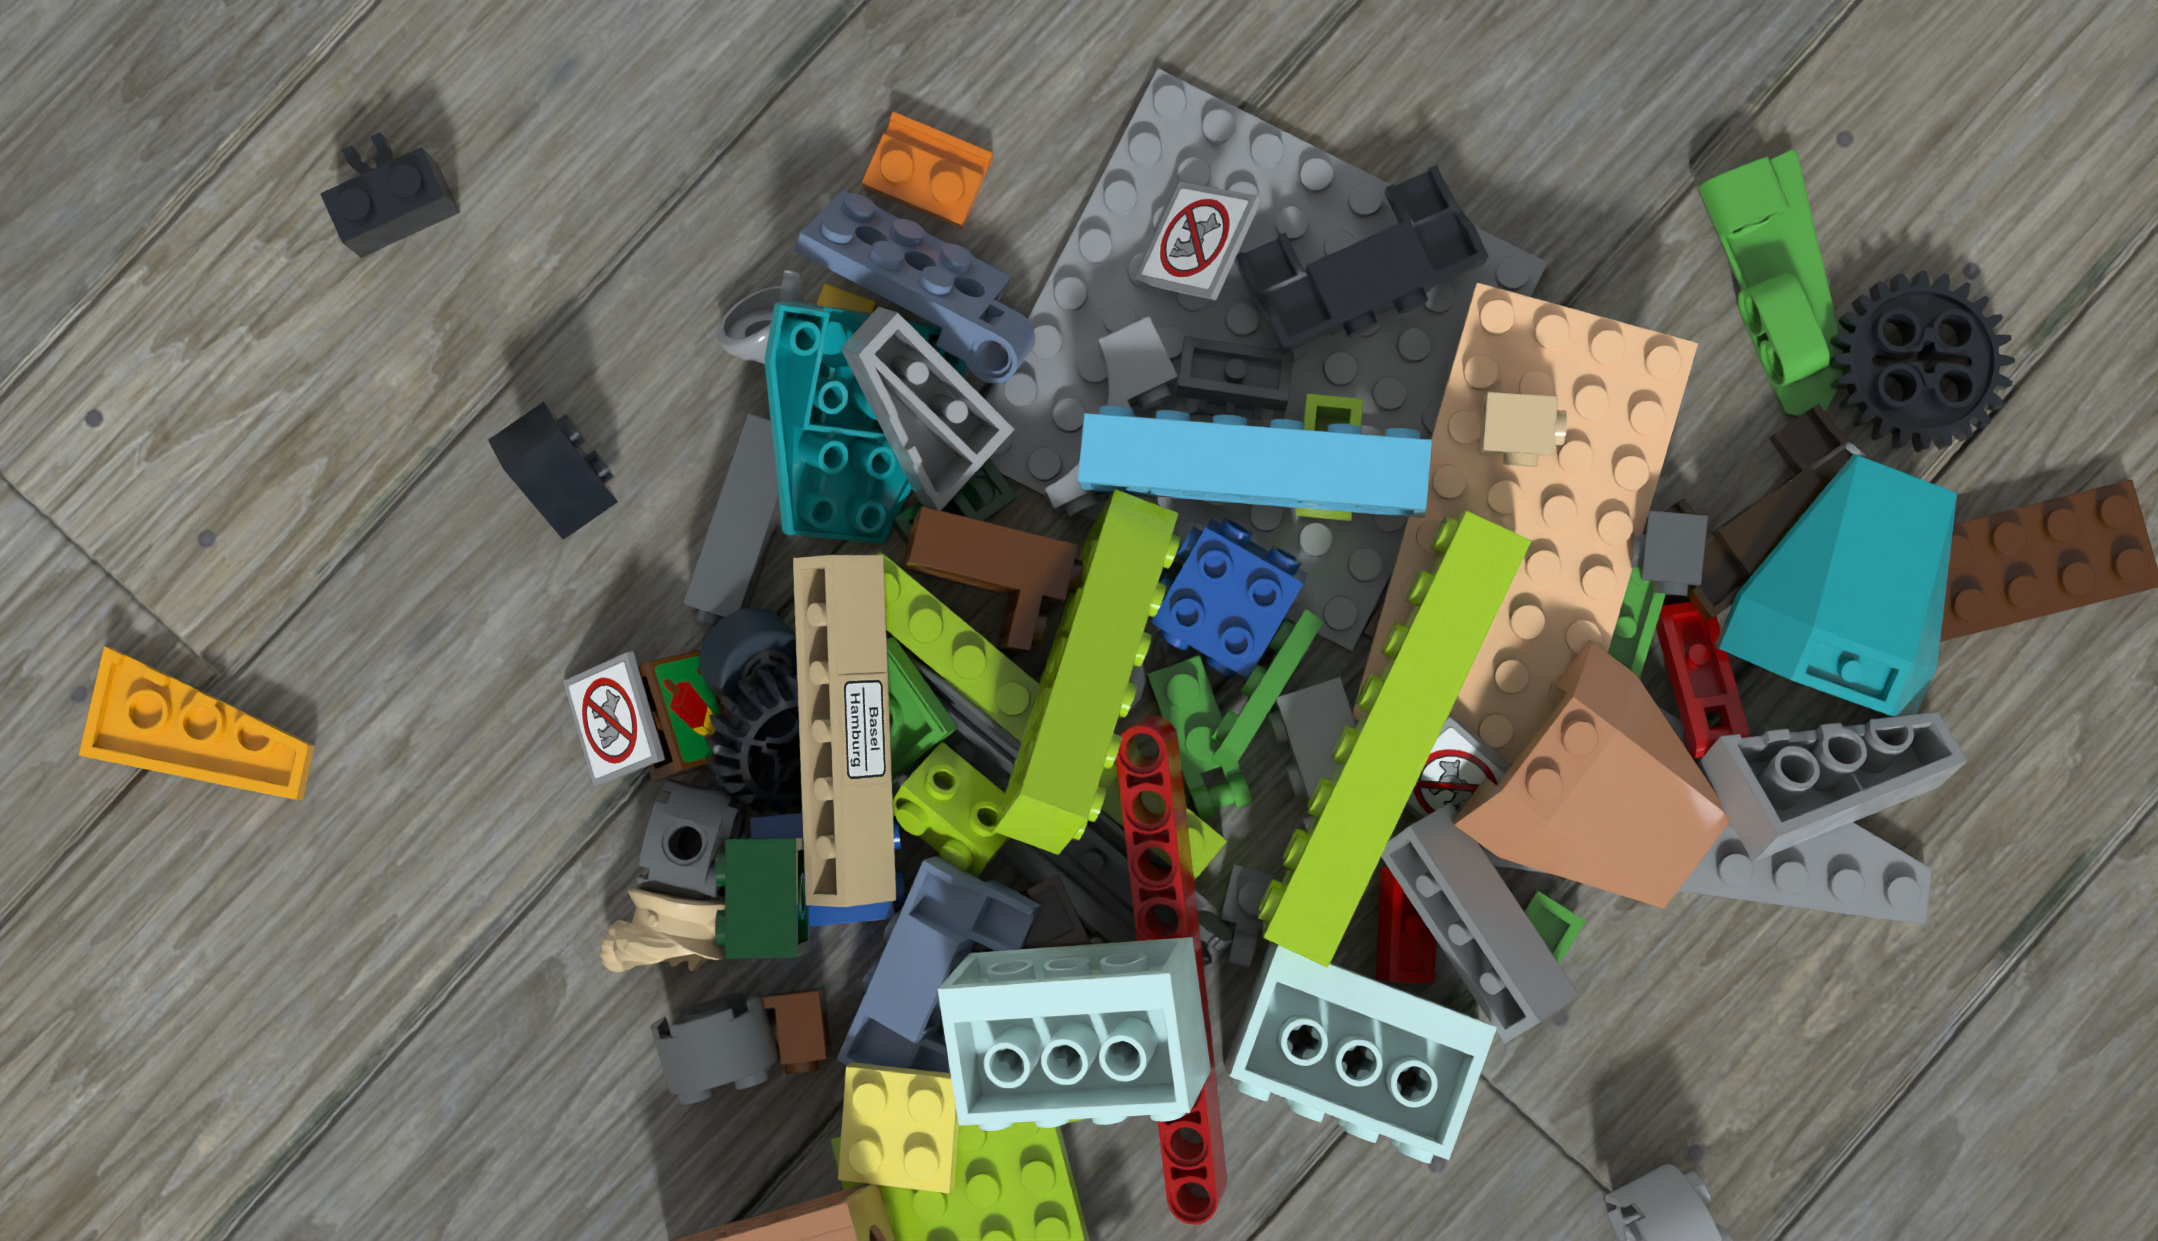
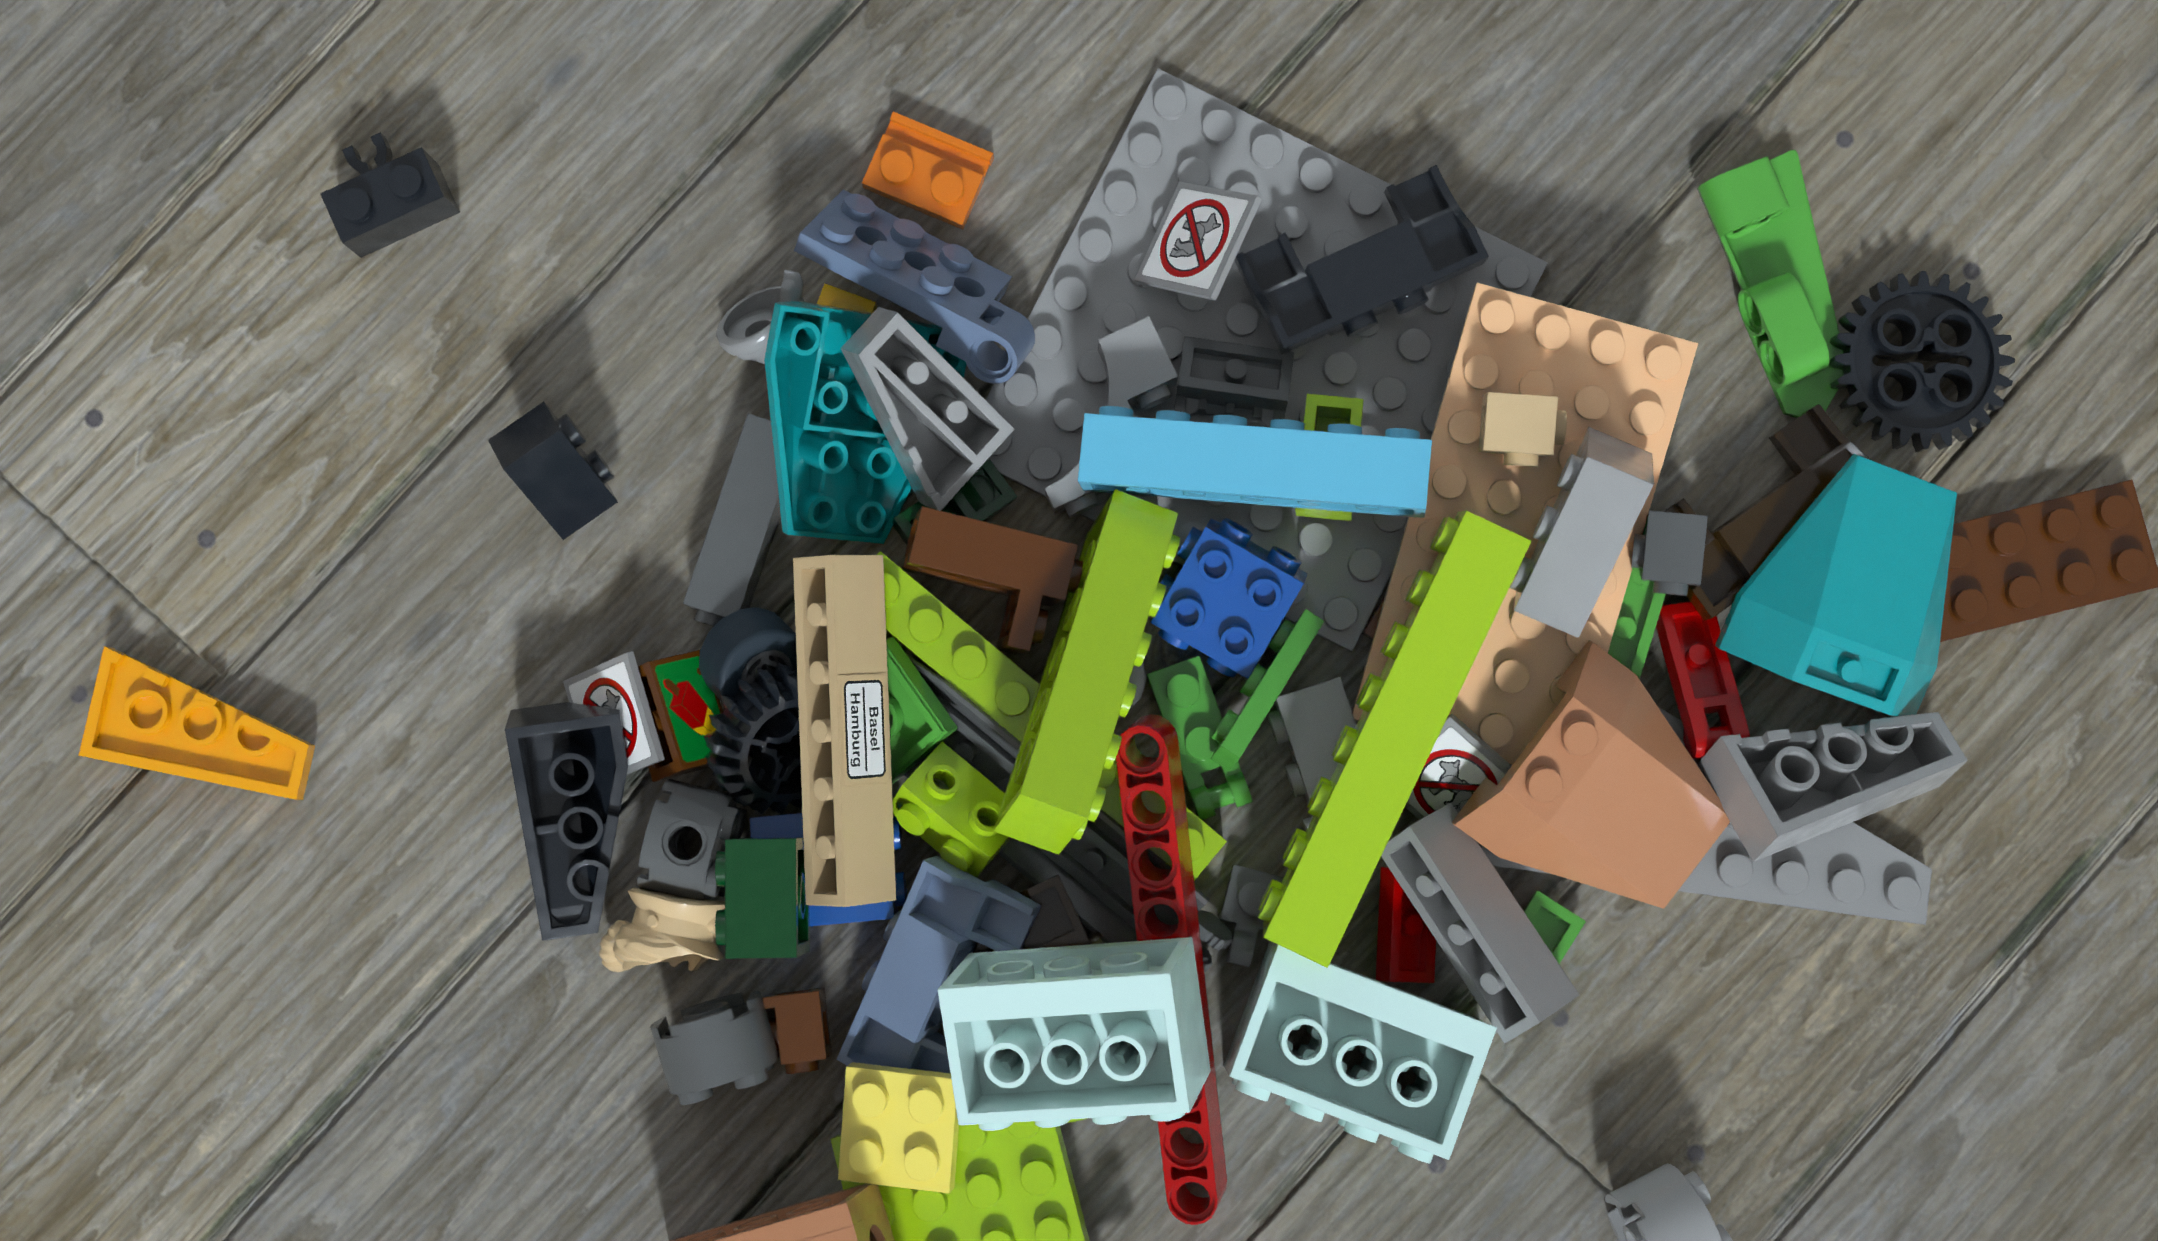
(569, 795): none -> black wedge
(1583, 531): none -> light grey wedge

